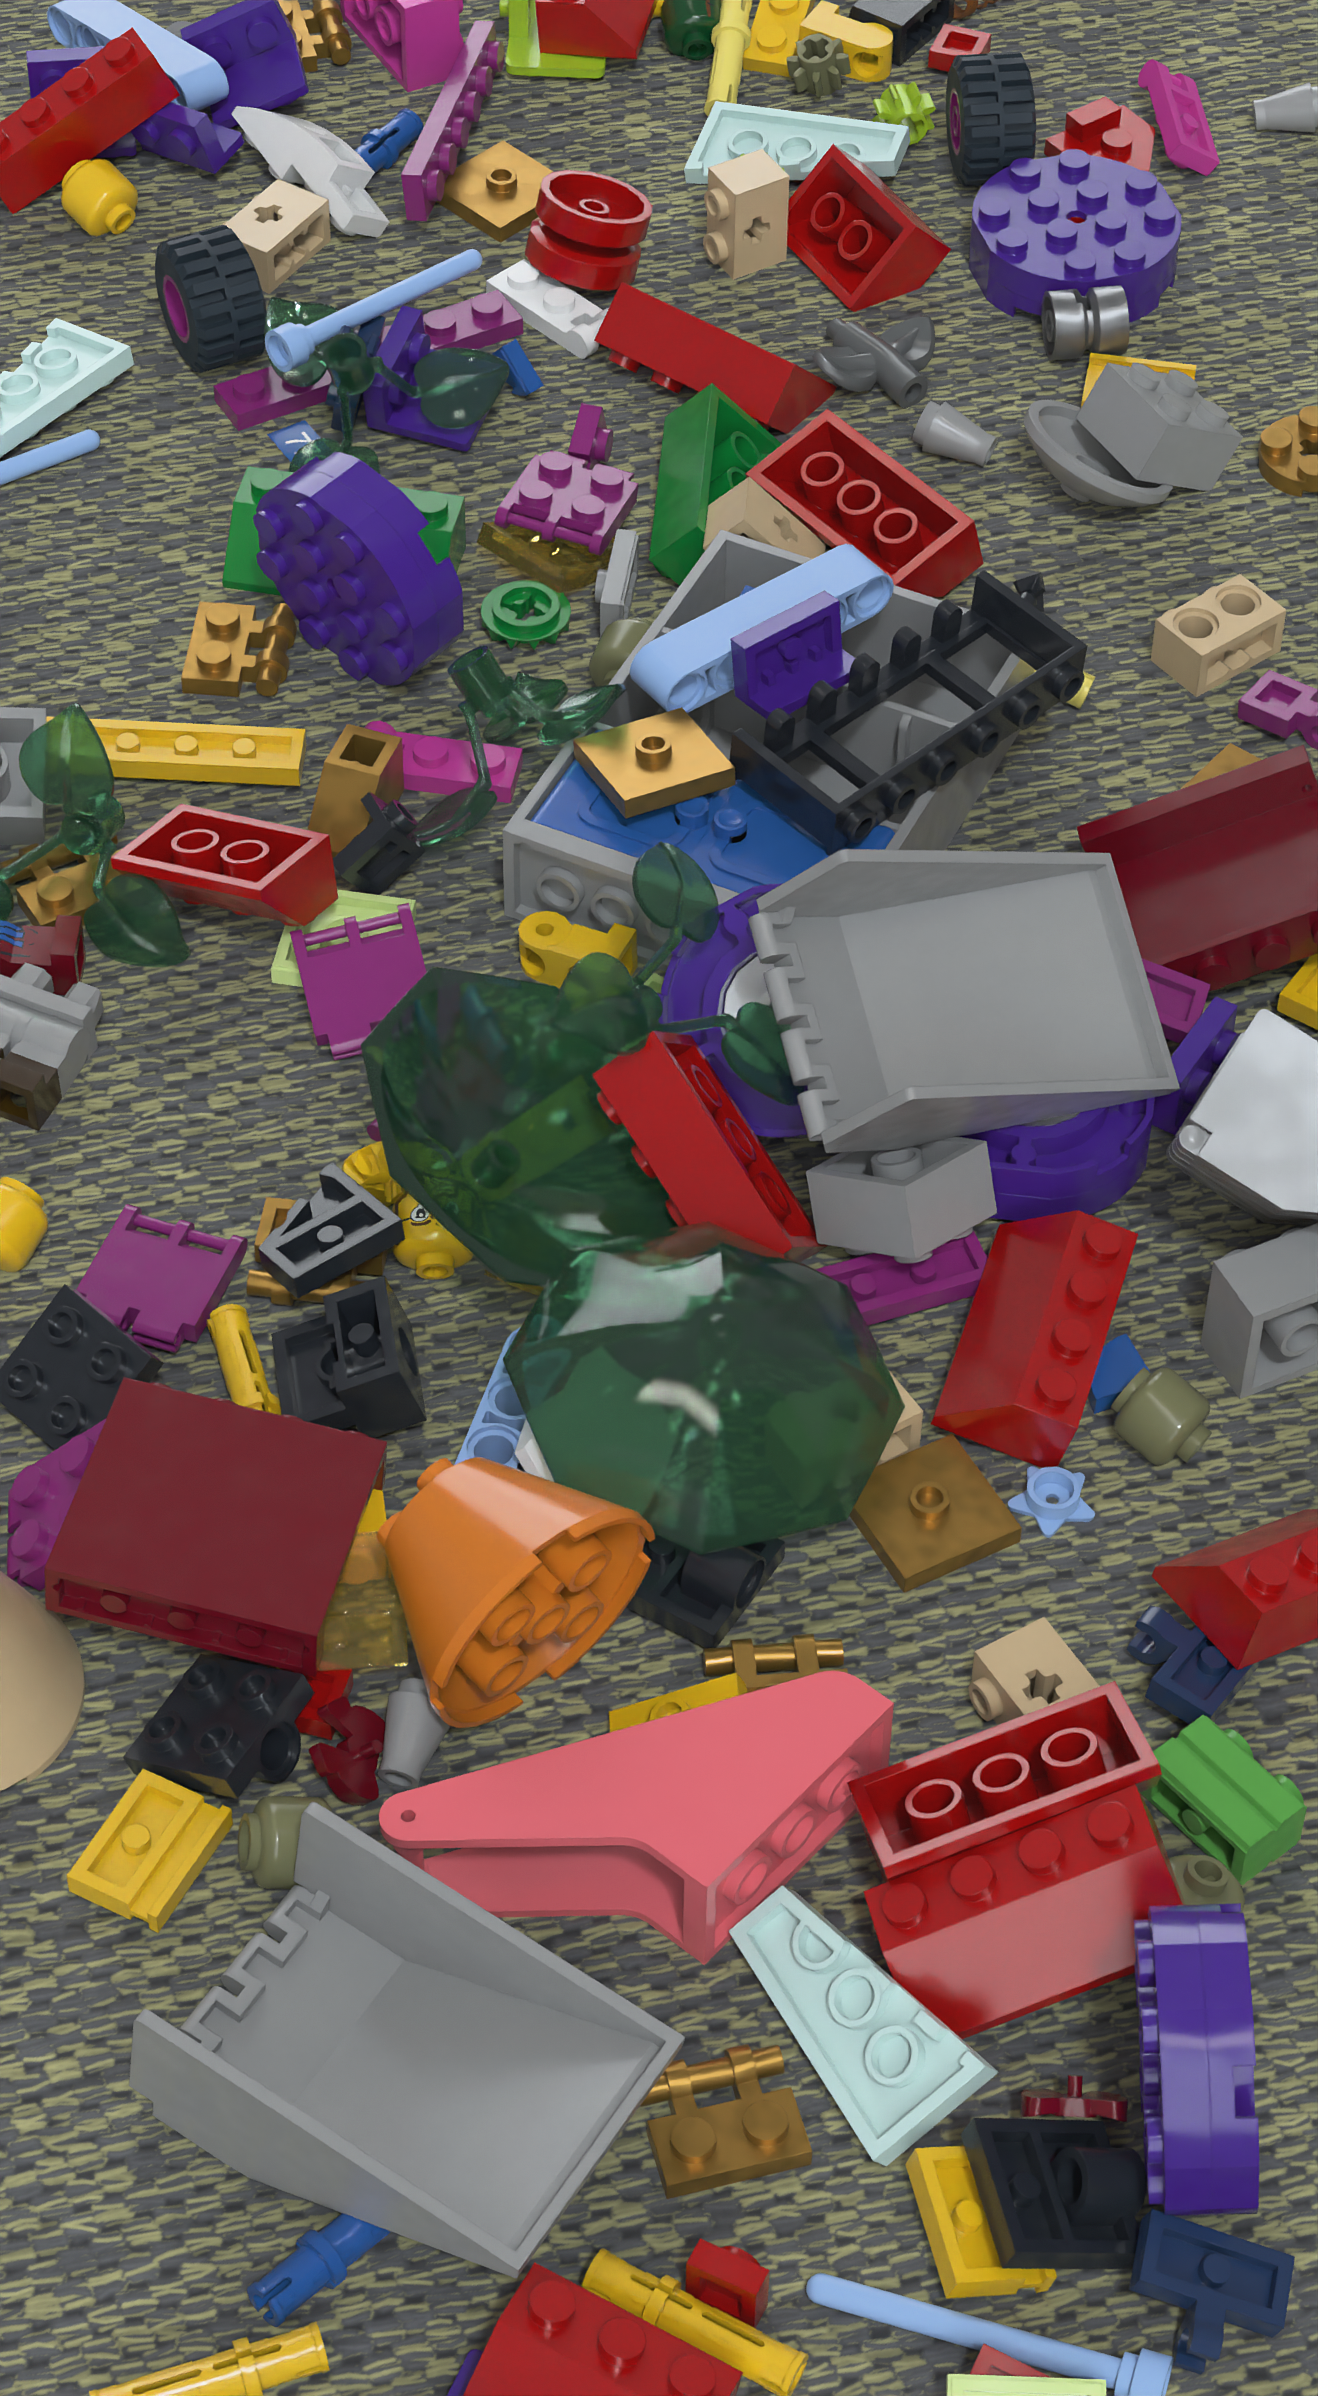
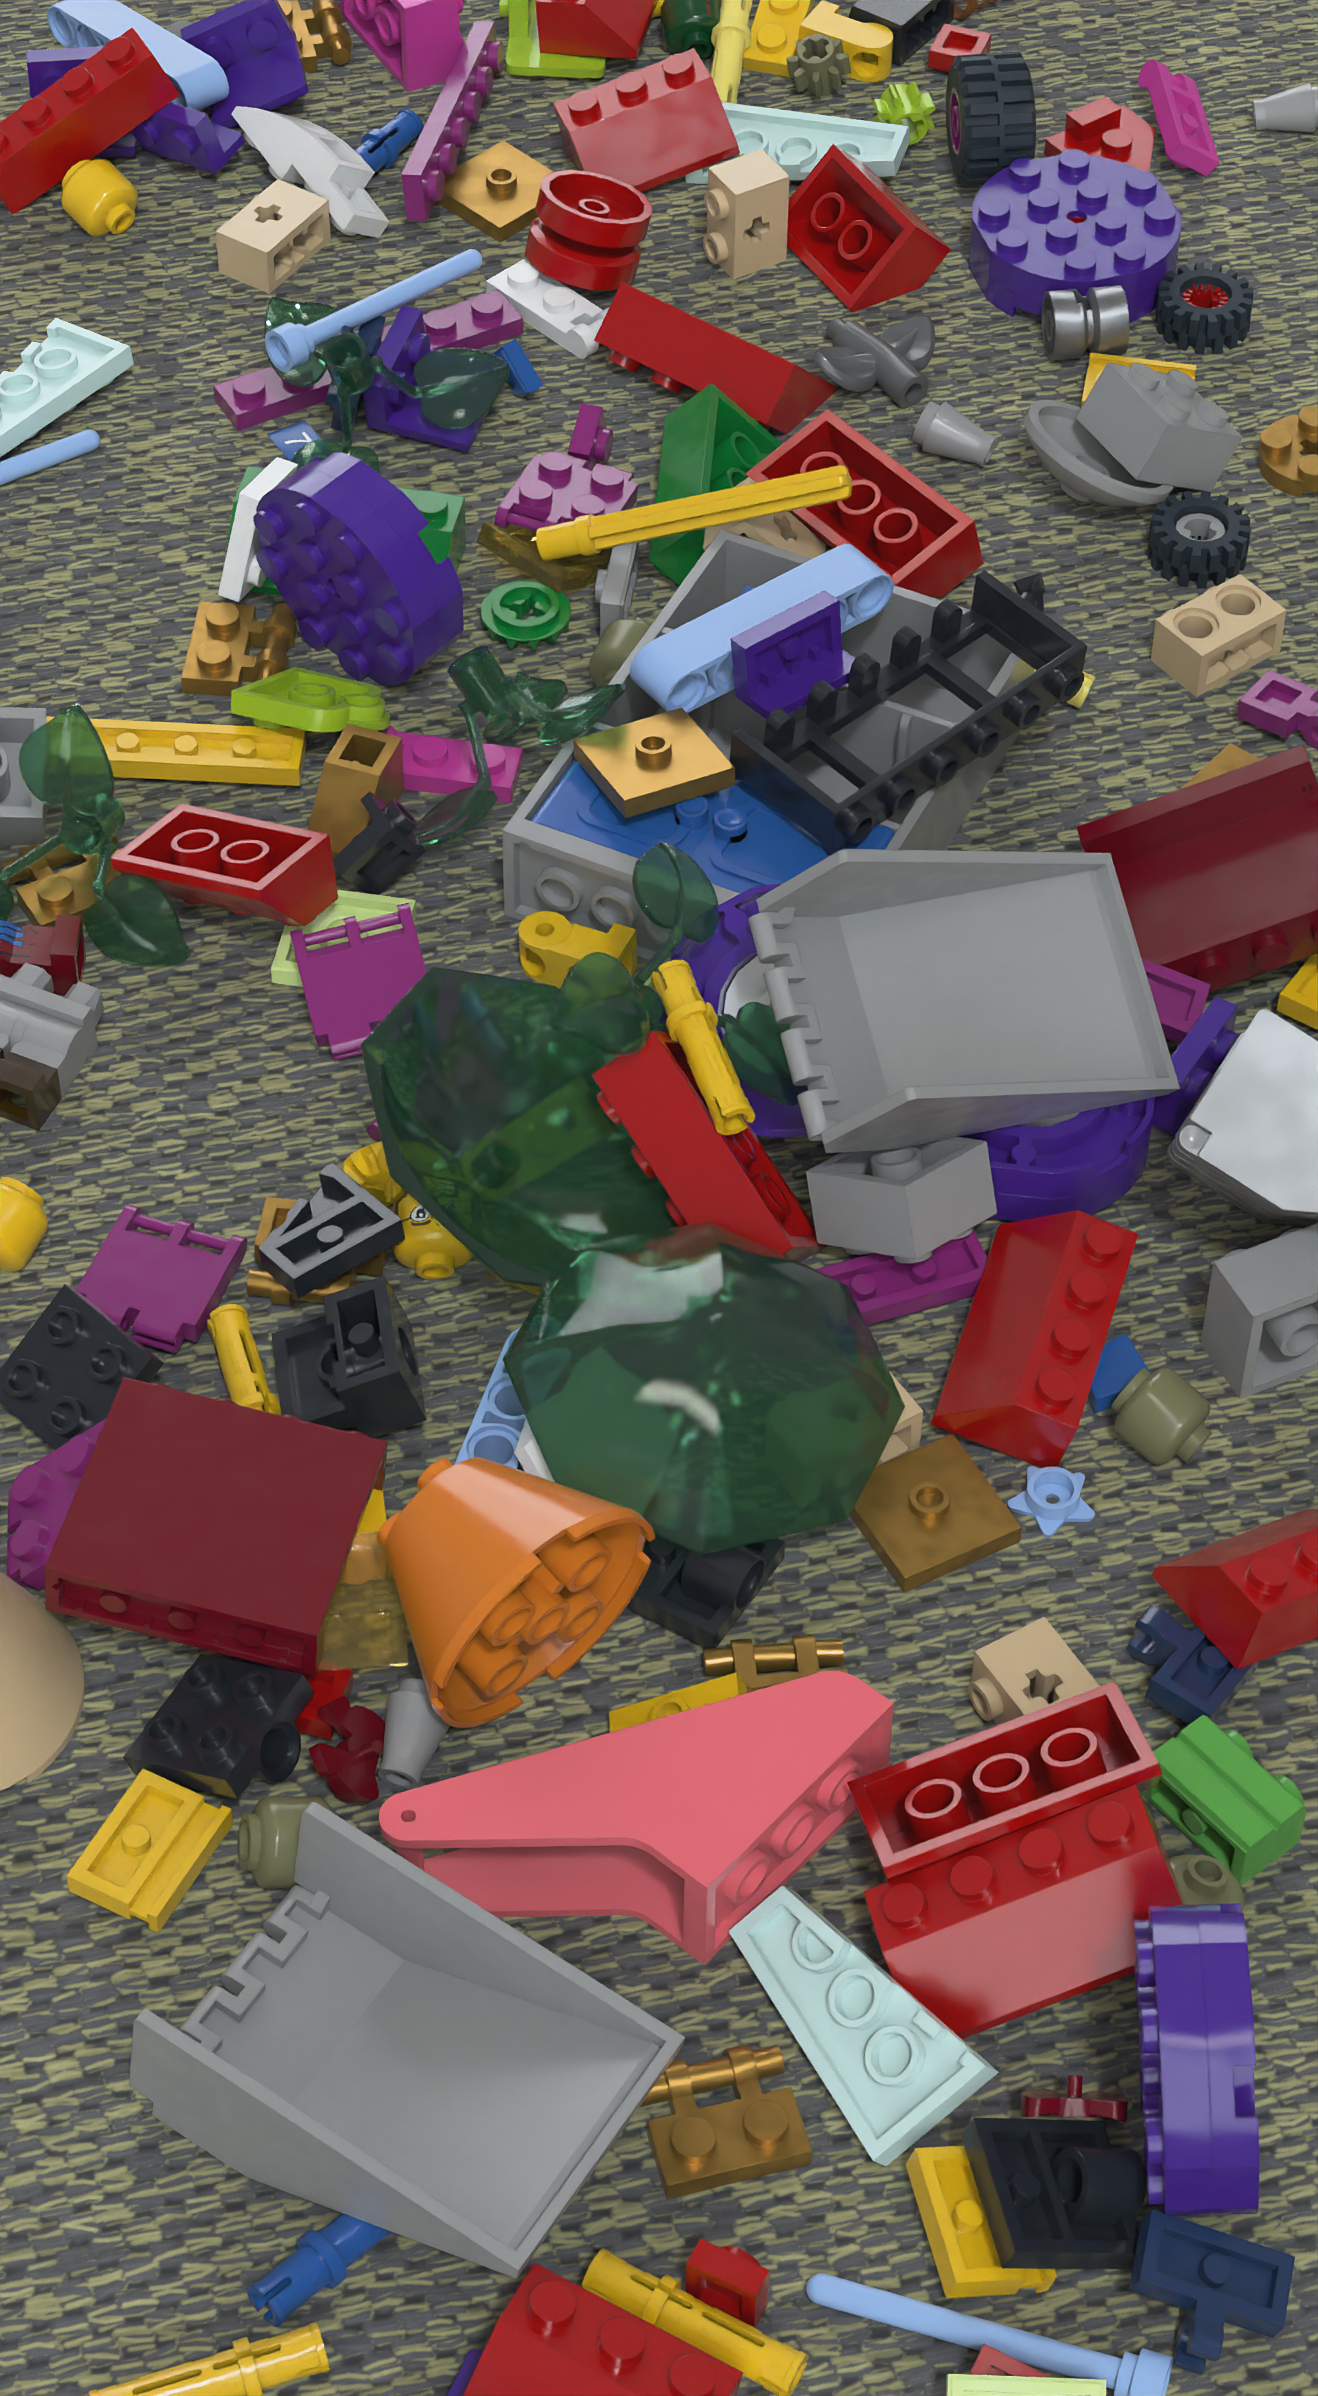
(210, 298): black wheel -> none
(241, 565): none -> white wing
(310, 702): none -> lime plate
(593, 533): none -> yellow axle
(648, 124): none -> slope
(695, 1028): none -> yellow pin
(1194, 559): none -> black bush
(1204, 308): none -> black bush

